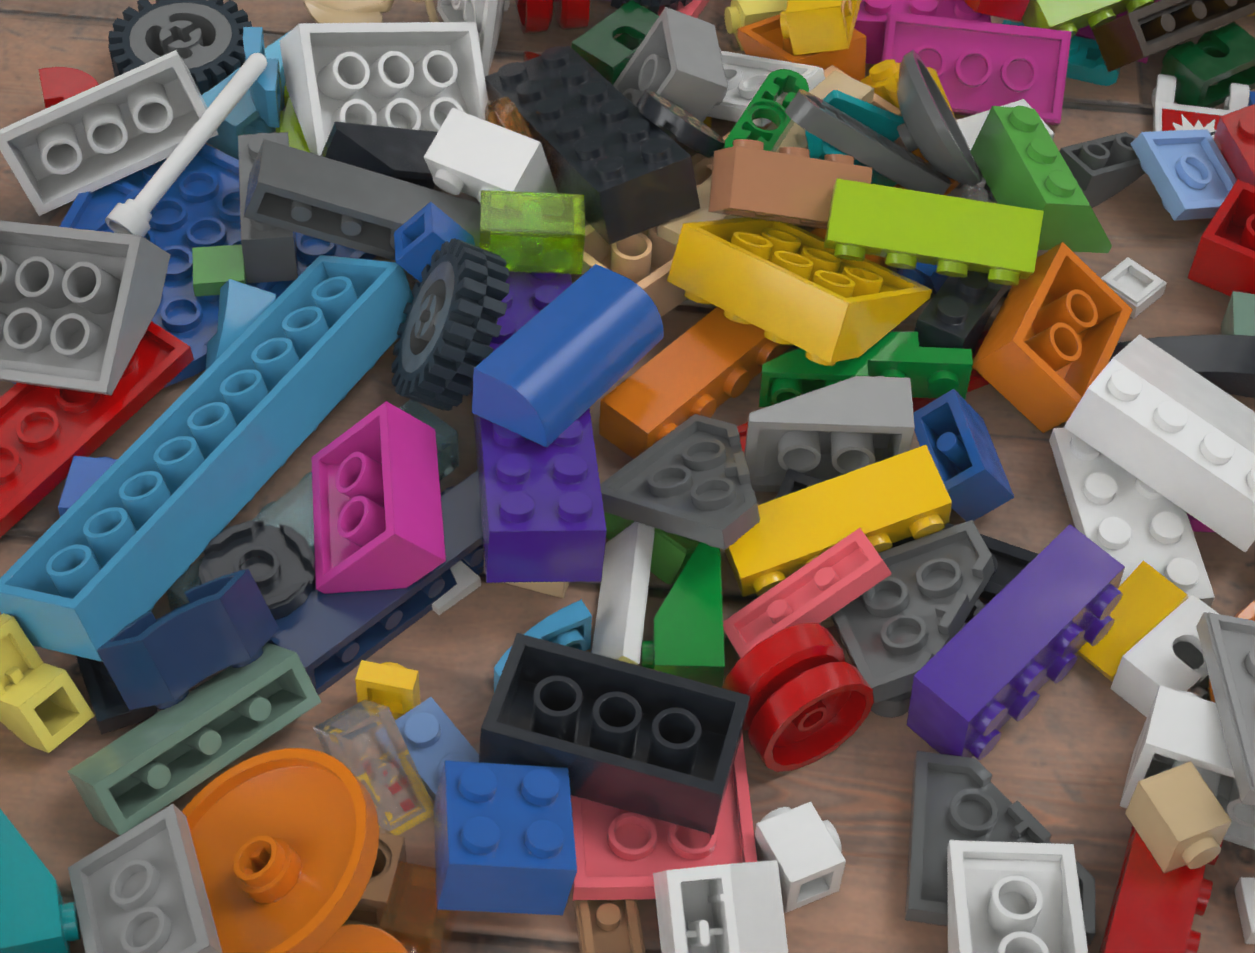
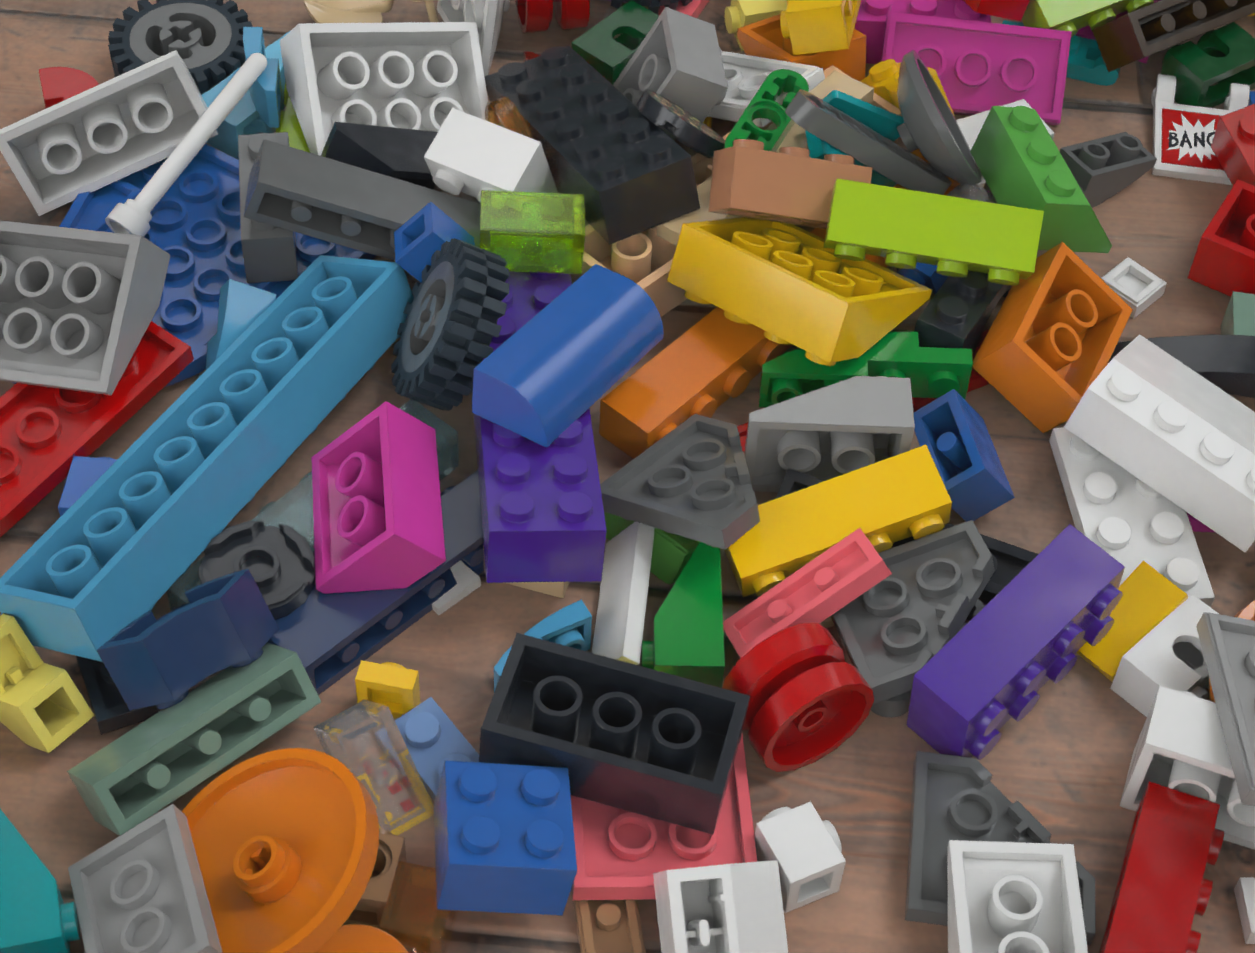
(215, 266): bright green tile -> none
(1178, 818): tan brick -> none
(1185, 171): light blue plate -> none

